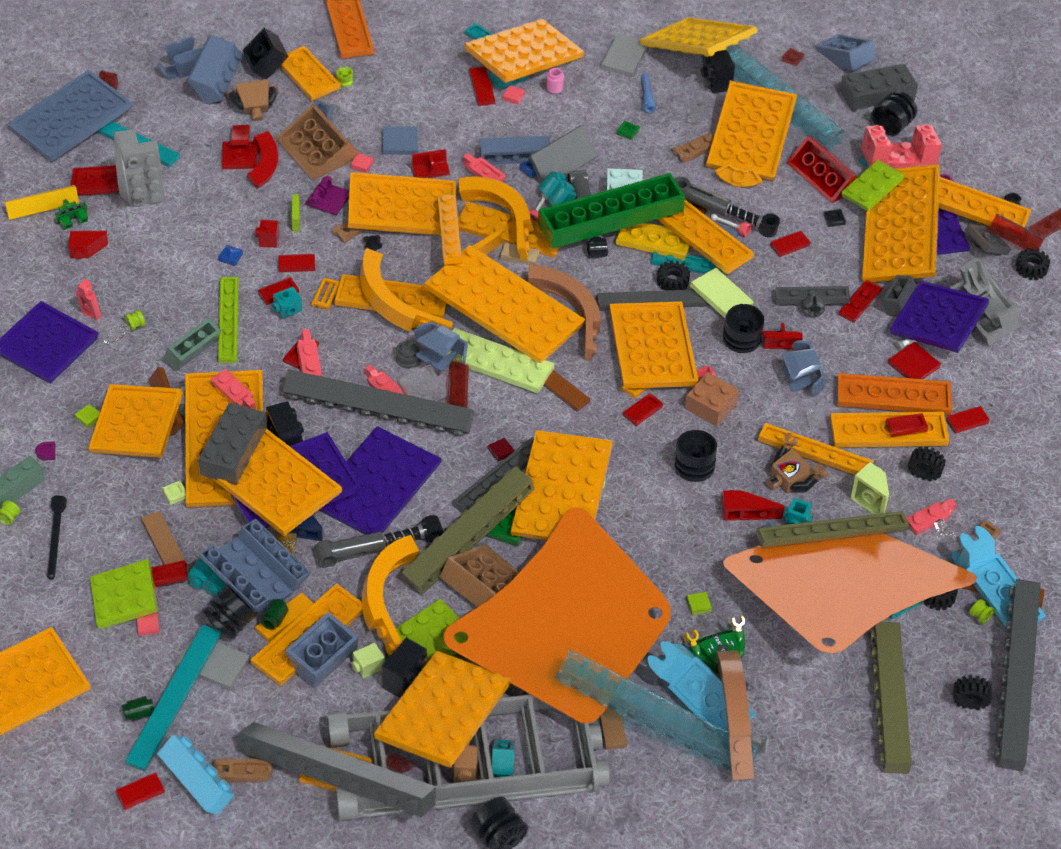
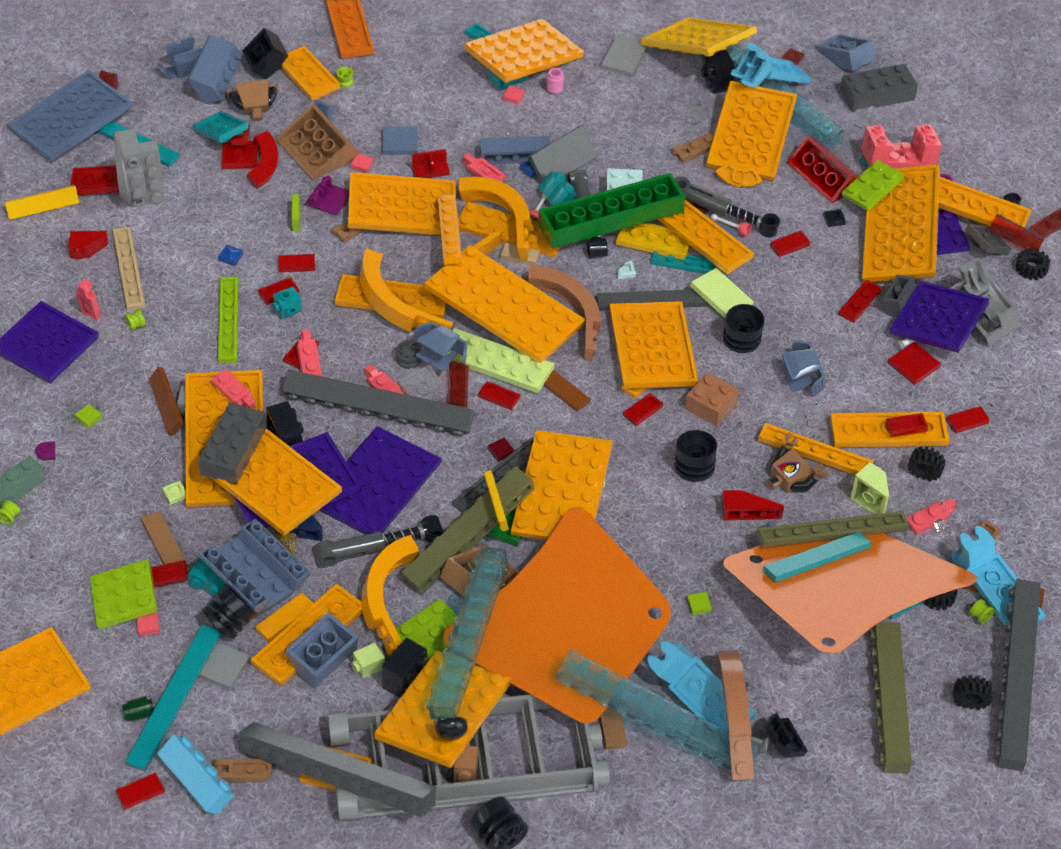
(58, 505): black piece -> none
(71, 211): green hips -> none
(128, 268): none -> tan tile
(135, 420): light orange plate -> none
(192, 344): sand green brick -> none
(221, 127): none -> teal plate
(268, 233): red brick -> none
(274, 614): dark green brick -> none
(322, 304): light orange tile -> none
(372, 242): black plate -> none
(399, 763): clear red tile -> none
(450, 728): none -> black hair
(467, 634): none -> clear light blue brick
(482, 86): red tile -> none
(496, 501): none -> yellow tile
(499, 395): none -> red tile
(503, 757): teal slope -> none
(627, 271): none -> light aqua tile
(628, 130): green tile -> none
(649, 105): medium blue pin -> none
(673, 269): black tyre -> none
(703, 370): coral tile -> none
(725, 640): green torso -> none
(758, 65): none -> medium azure hinge
(780, 339): red panel -> none
(784, 736): none -> black slope
(798, 512): teal brick -> none
(813, 297): dark grey plate -> none
(817, 557): none -> teal tile
(893, 393): orange plate -> none
(894, 112): black wheel -> none

